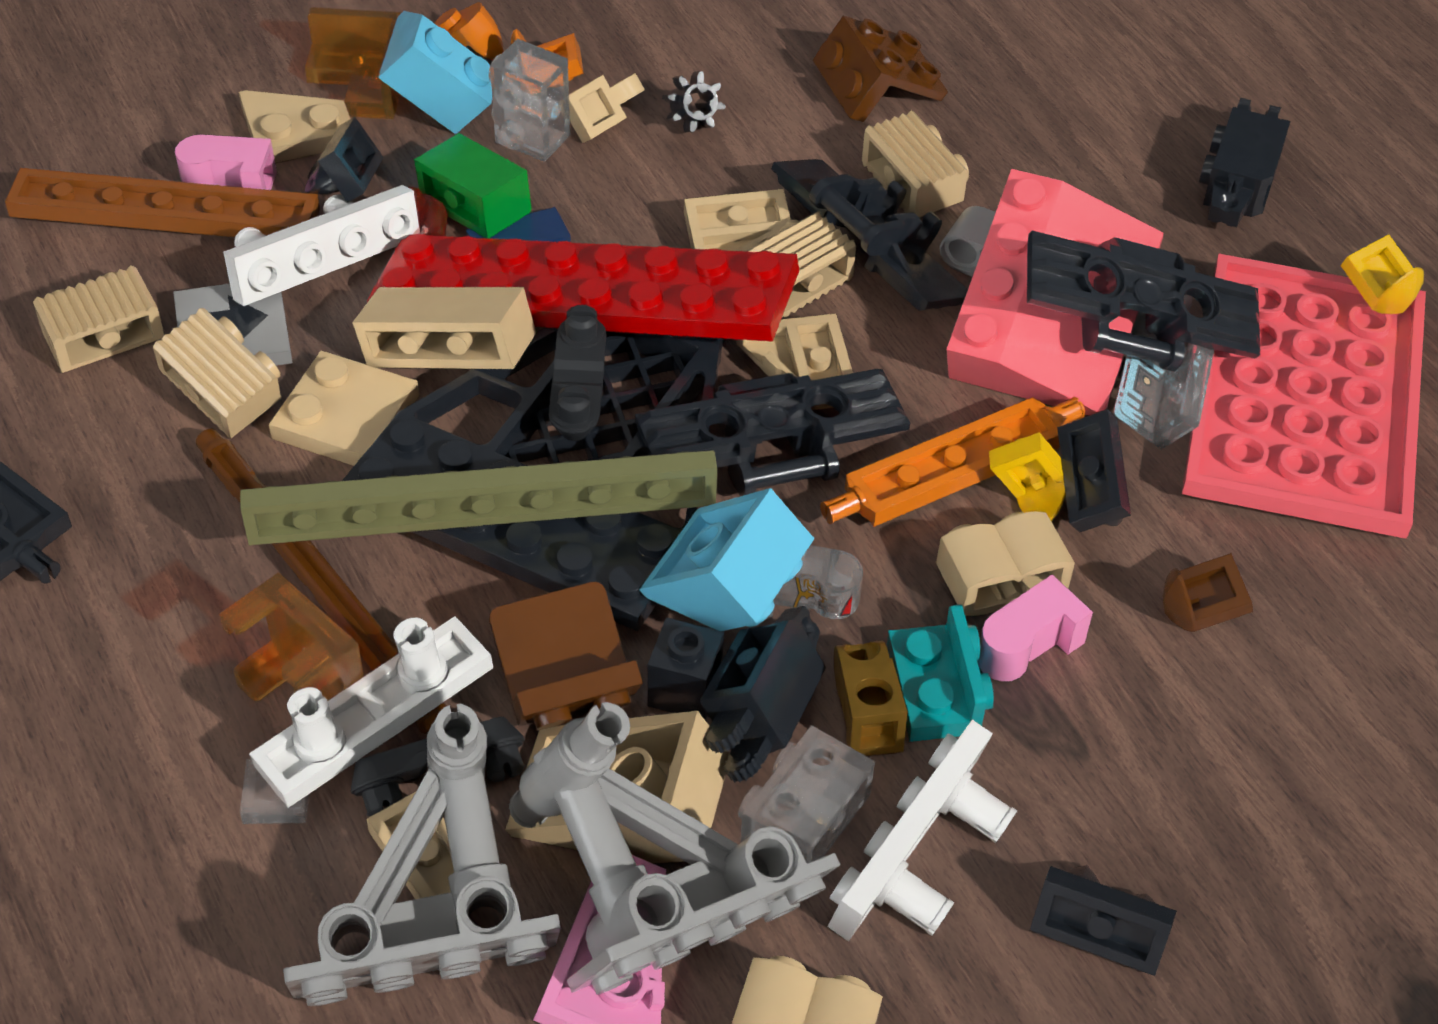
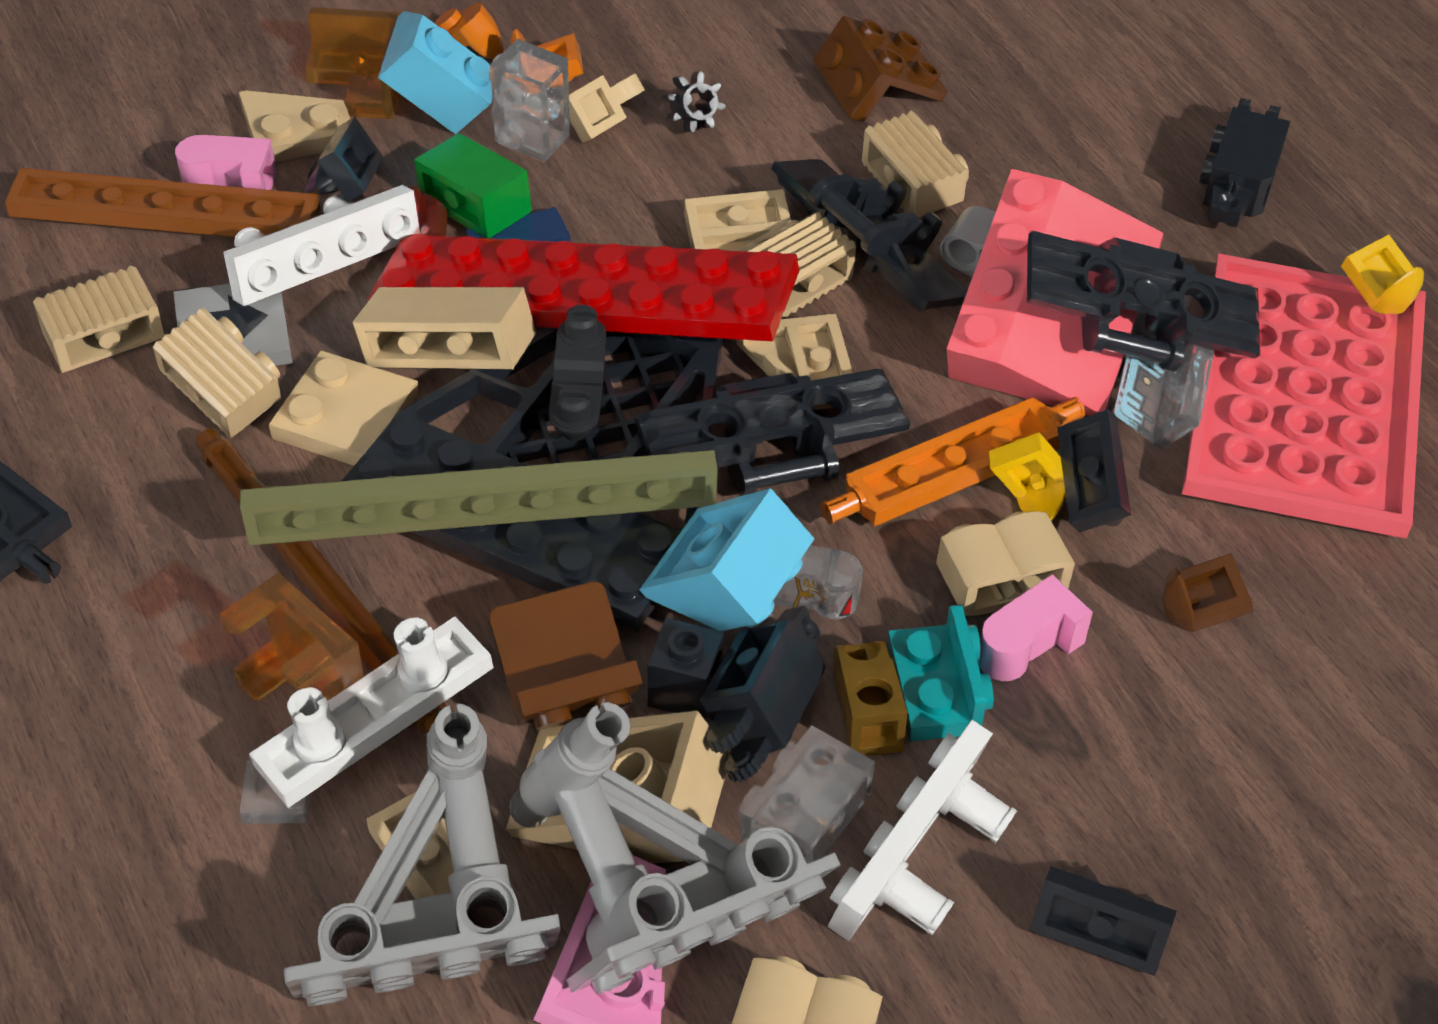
(380, 774): black piece -> none

